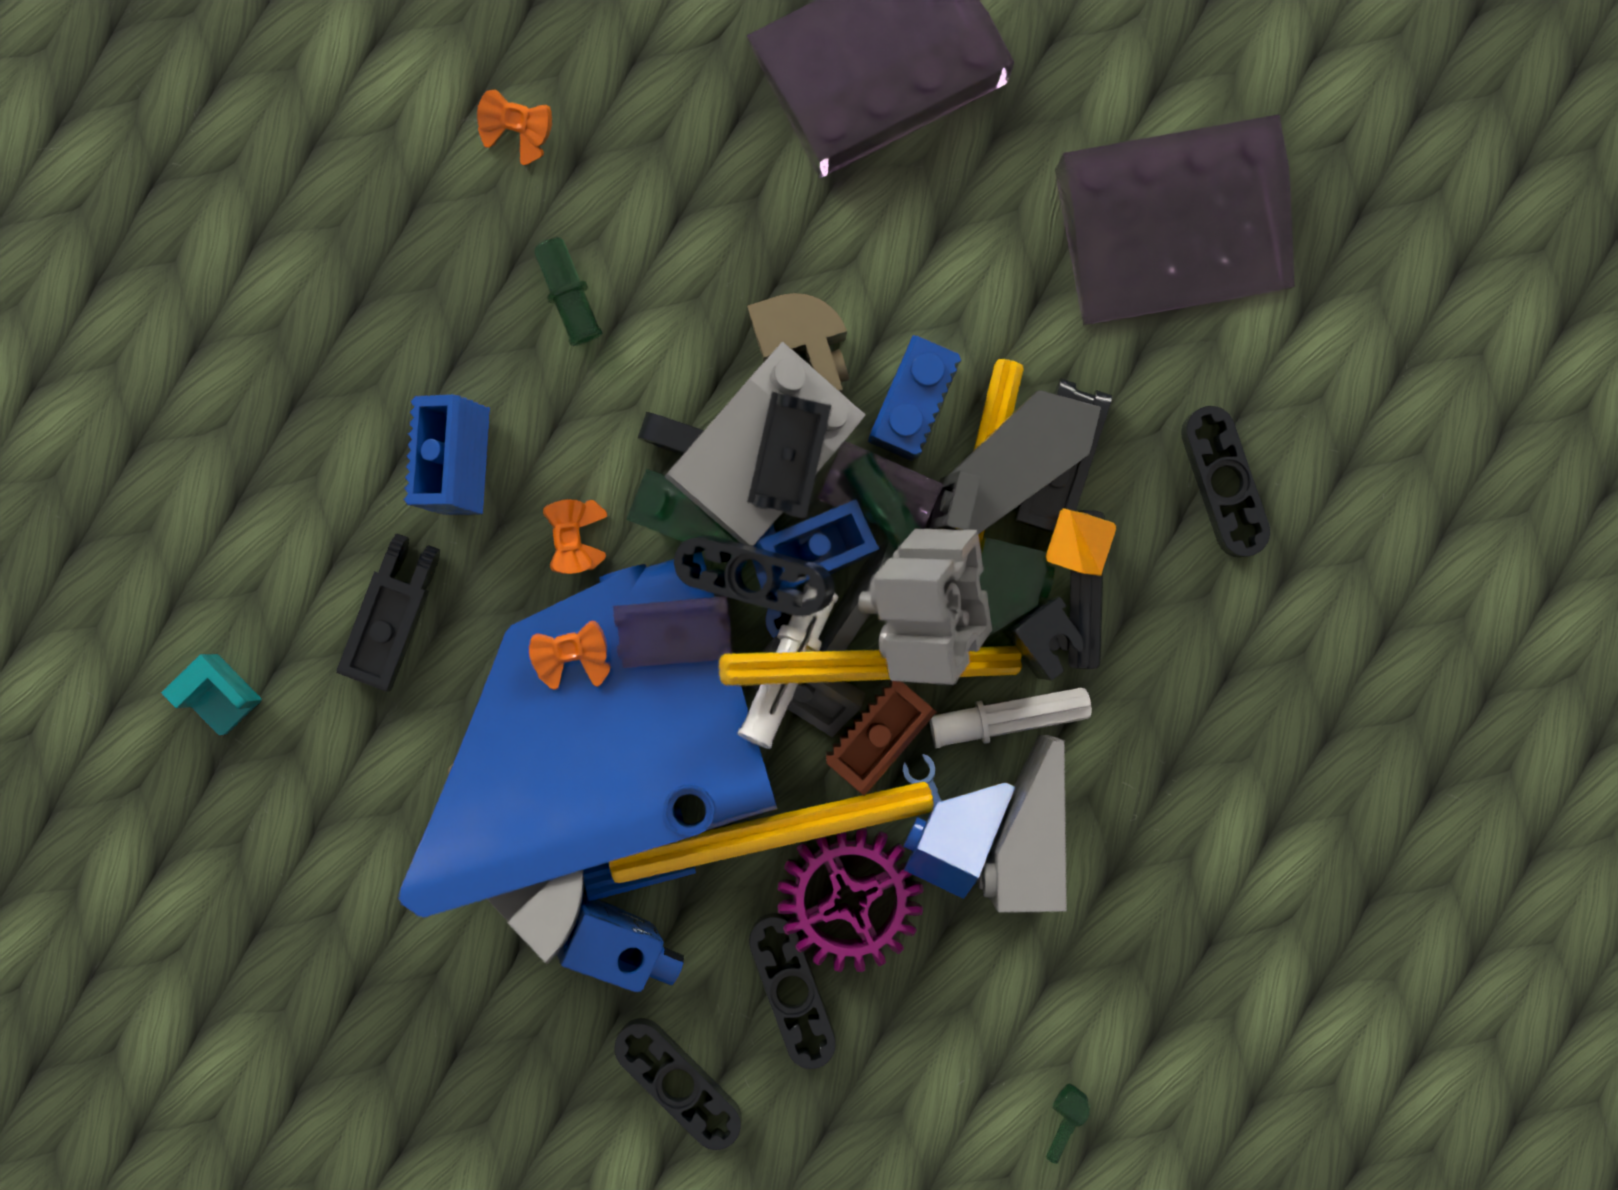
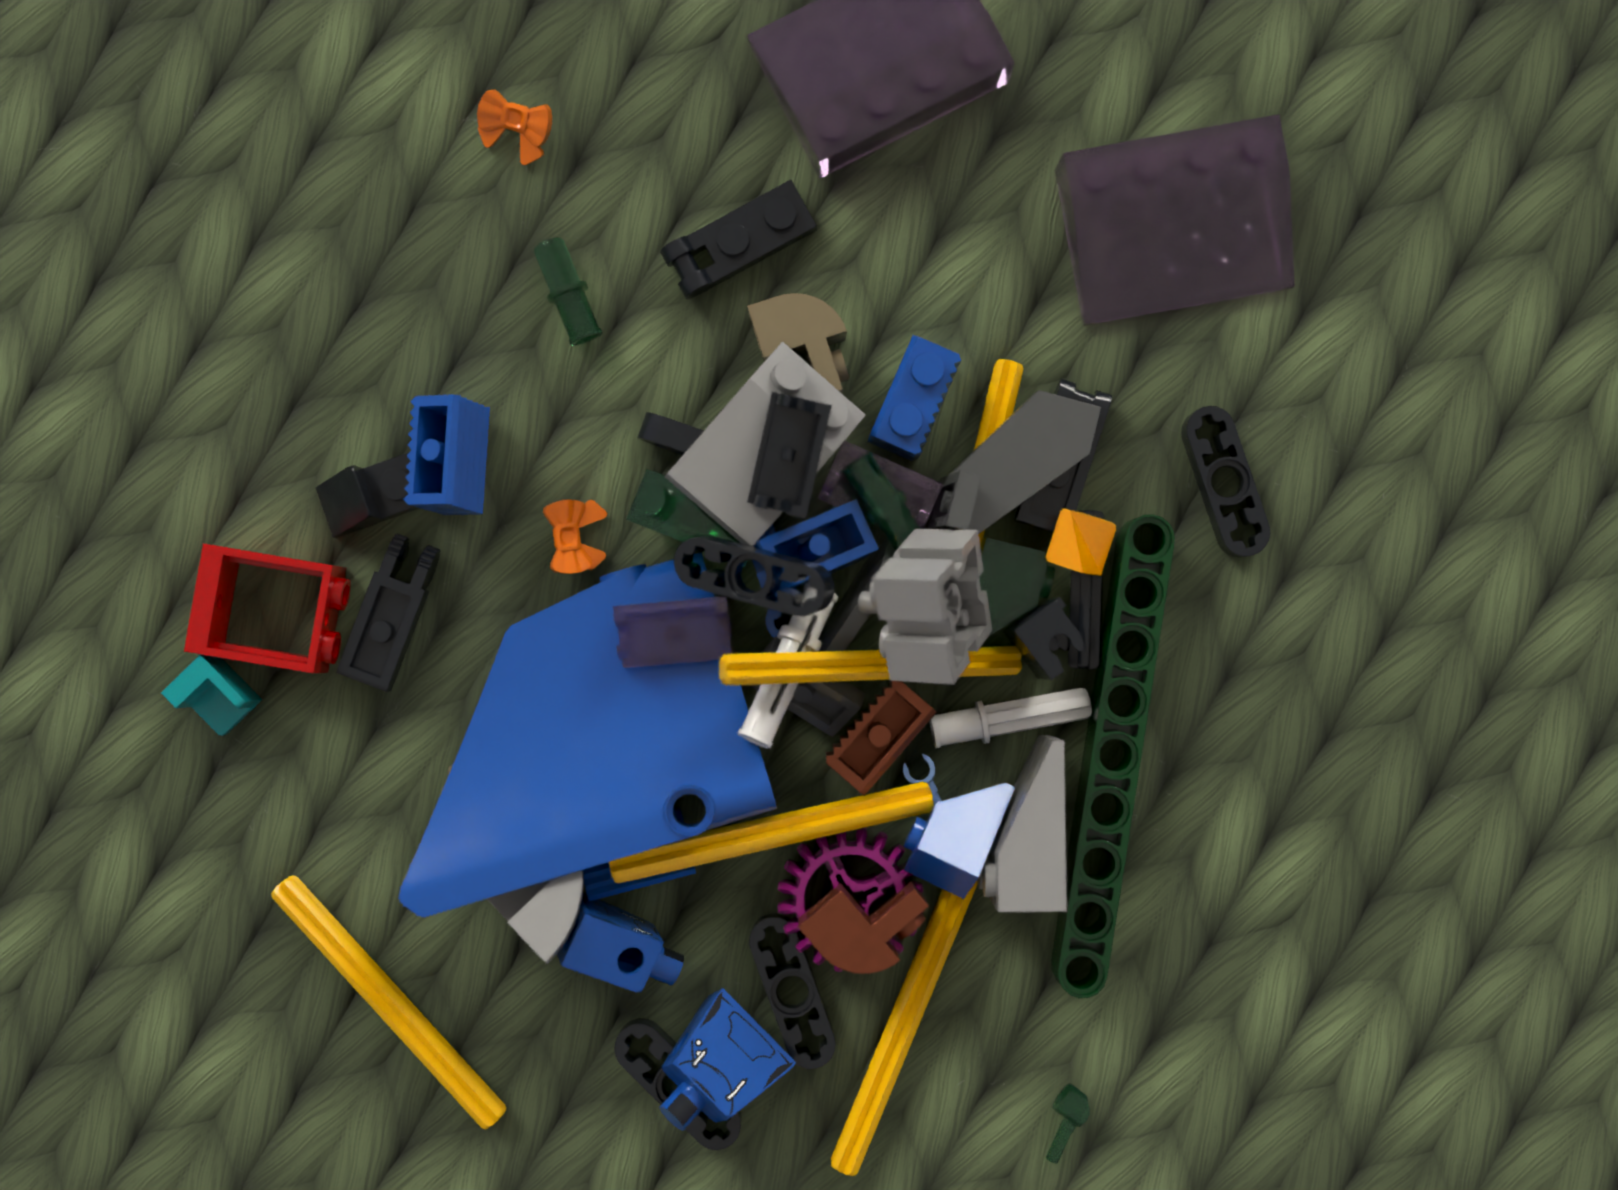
(214, 601): none -> red window
(365, 495): none -> black slope
(389, 1002): none -> yellow axle
(551, 653): orange piece -> none
(720, 1063): none -> blue torso
(740, 239): none -> black plate
(860, 941): none -> copper brick
(899, 1032): none -> yellow axle
(1121, 781): none -> dark green beam

